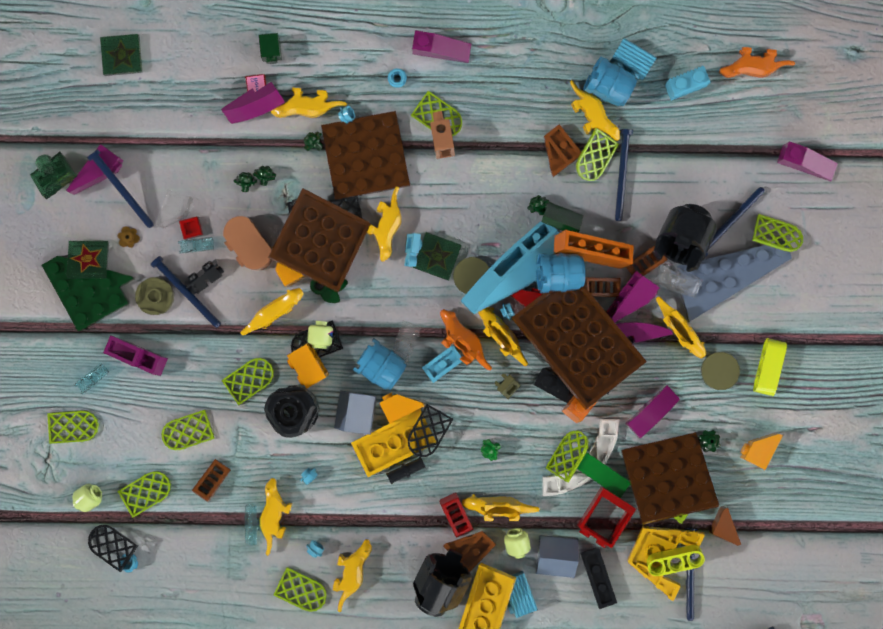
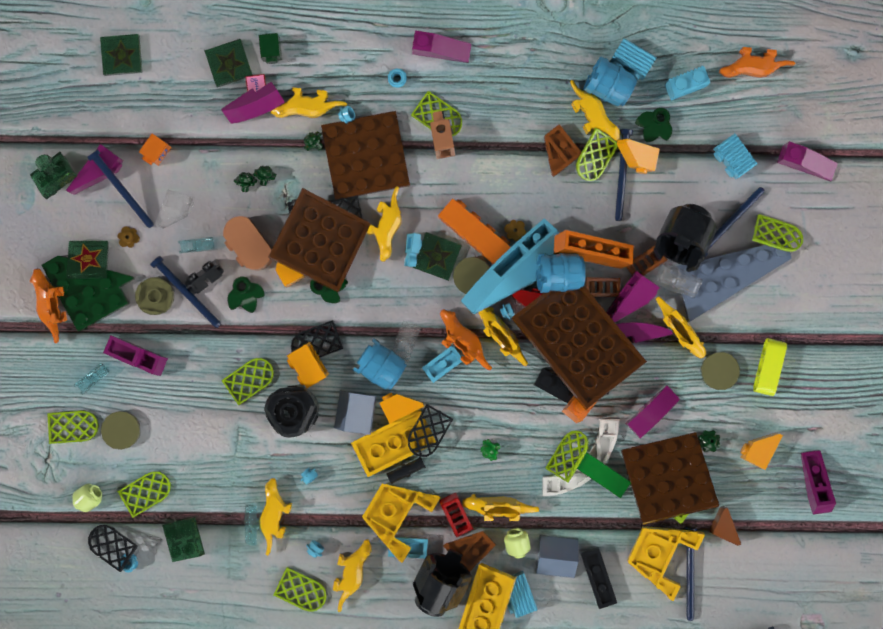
(47, 303): none -> orange animal
(120, 430): none -> olive tile
(154, 150): none -> orange brick
(183, 539): none -> clear green plate
(191, 228): red tile -> none
(207, 497): dark orange slope -> none
(208, 425): lime window -> none
(228, 63): none -> clear green tile
(247, 297): none -> dark green plate
(274, 310): yellow animal -> none
(320, 335): yellowish green head -> none
(388, 512): none -> yellow wing
(417, 545): none -> medium azure plate
(473, 231): none -> orange brick
(508, 386): olive tile -> none
(519, 226): none -> pearl gold plant
(538, 204): dark green plant -> none
(562, 218): dark green tile -> none
(601, 540): red window -> none
(639, 155): none -> light orange slope
(653, 127): none -> dark green plate
(682, 553): neon yellow beam -> none
(734, 156): none -> medium azure brick
(817, 483): none -> magenta slope

